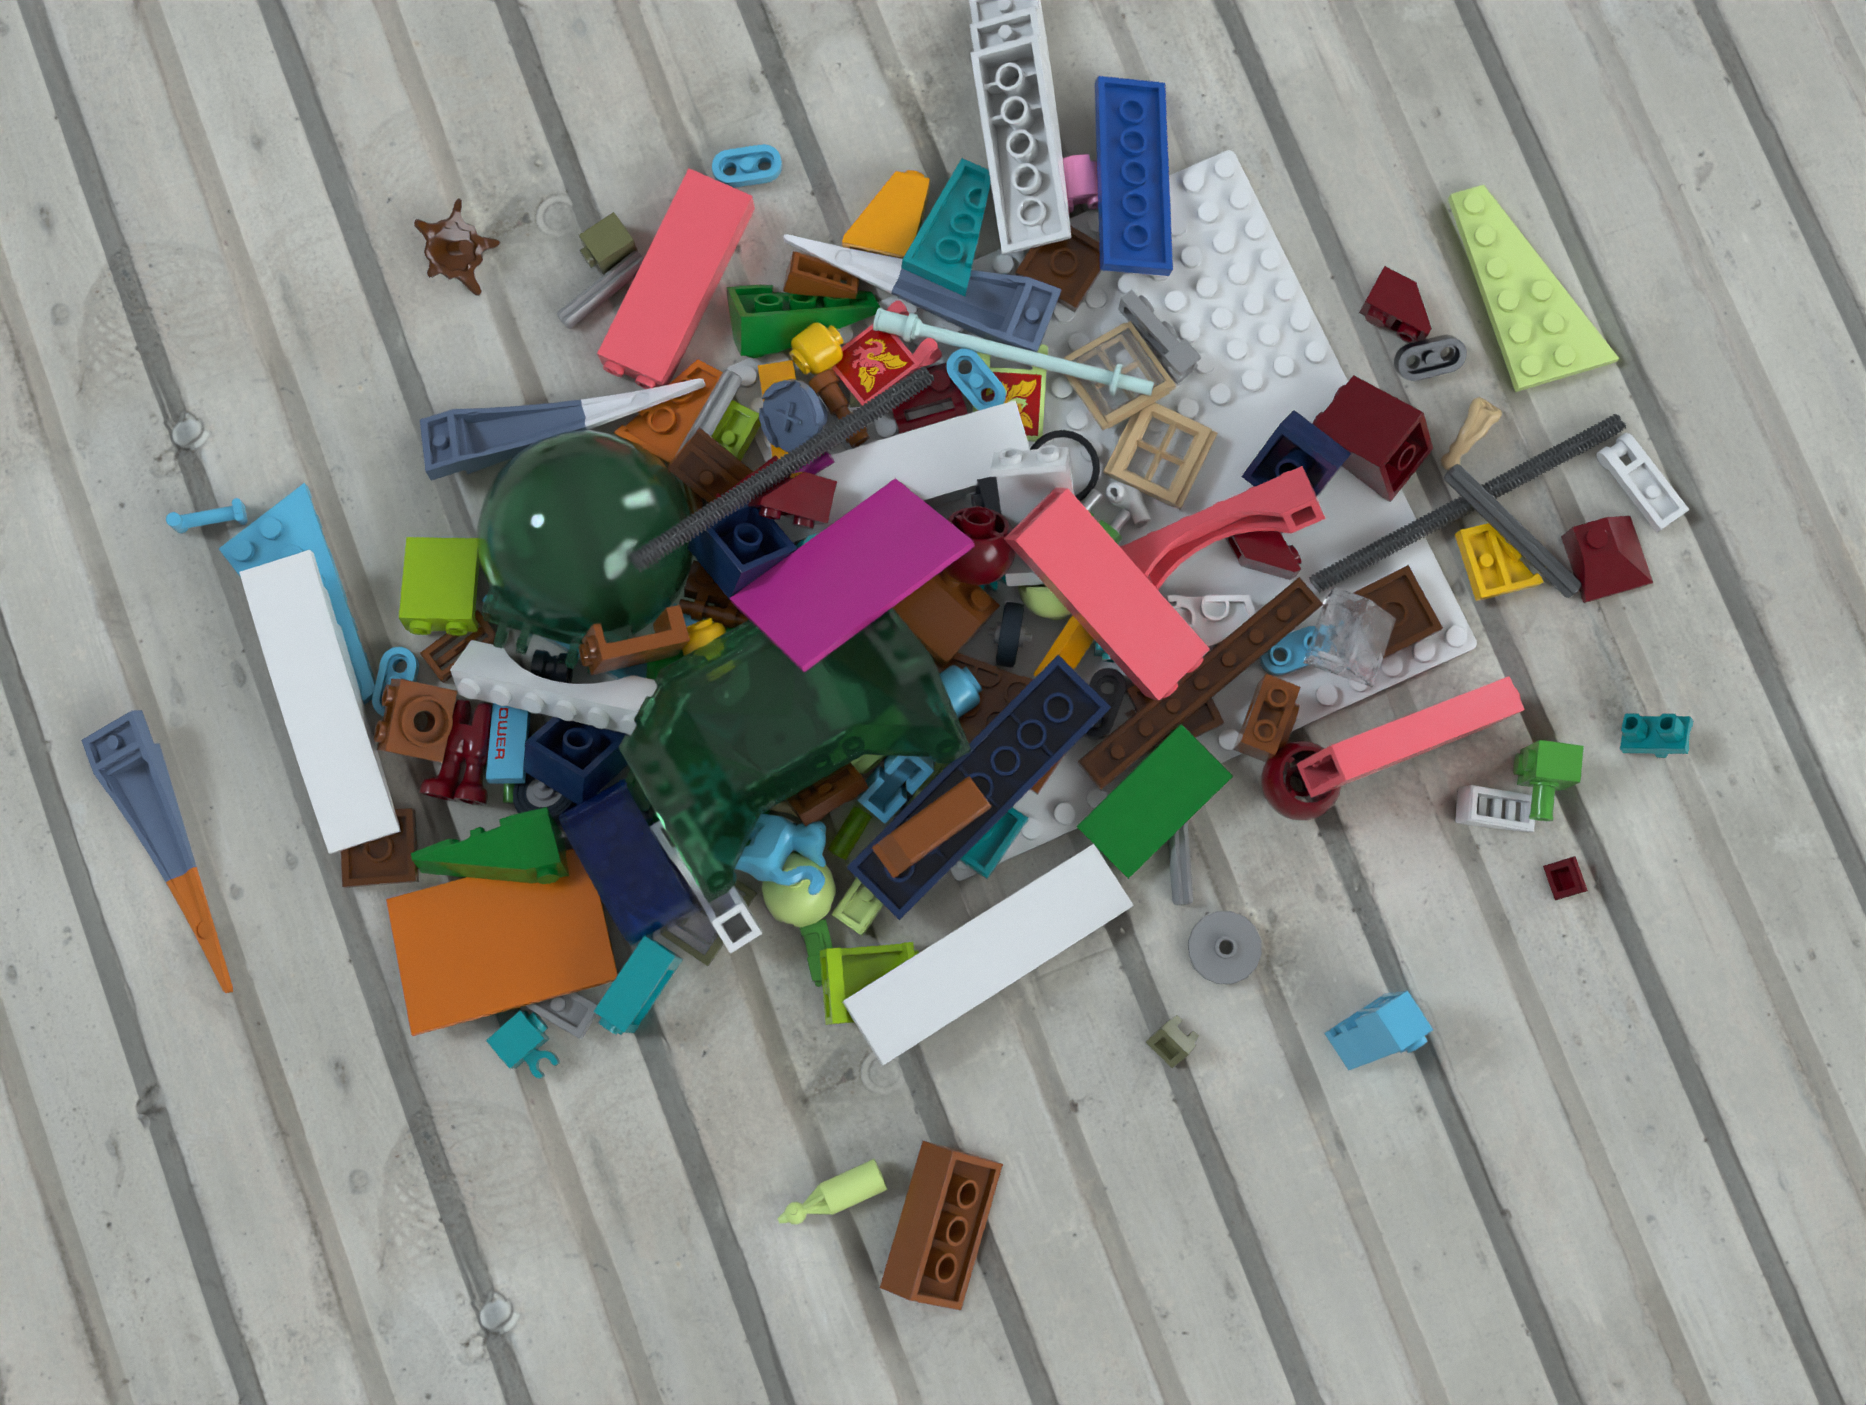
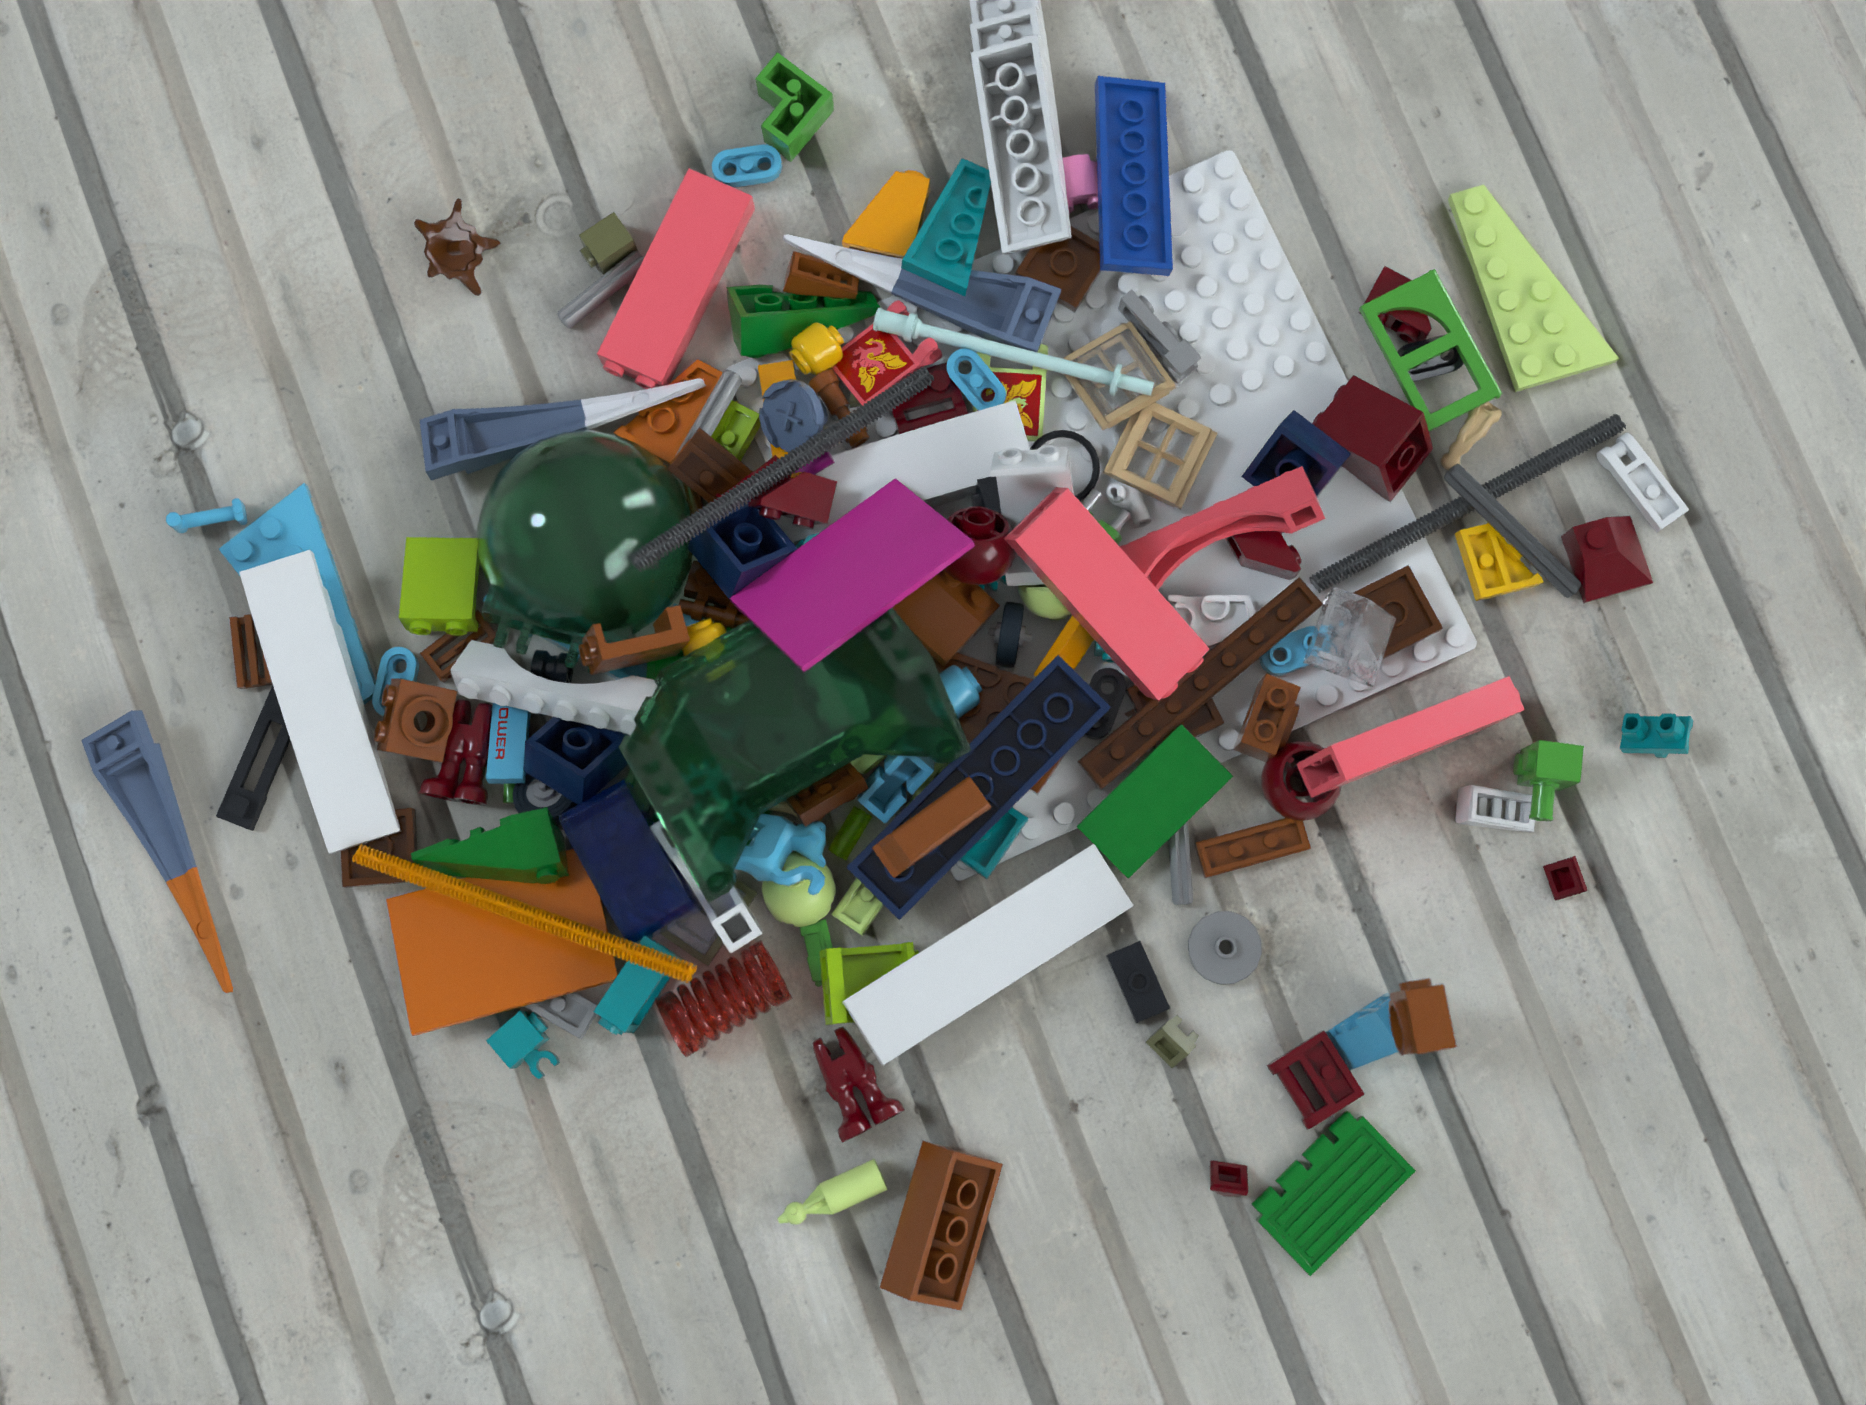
(239, 655): none -> dark orange tile
(242, 805): none -> black container
(524, 913): none -> light orange axle
(731, 1005): none -> clear red piece
(798, 103): none -> bright green brick
(849, 1072): none -> dark red piece
(1138, 982): none -> black plate
(1228, 1178): none -> dark red slope
(1251, 846): none -> dark orange tile
(1326, 1073): none -> dark red plate
(1334, 1193): none -> green hinge
(1420, 1018): none -> dark orange brick
(1430, 297): none -> bright green window

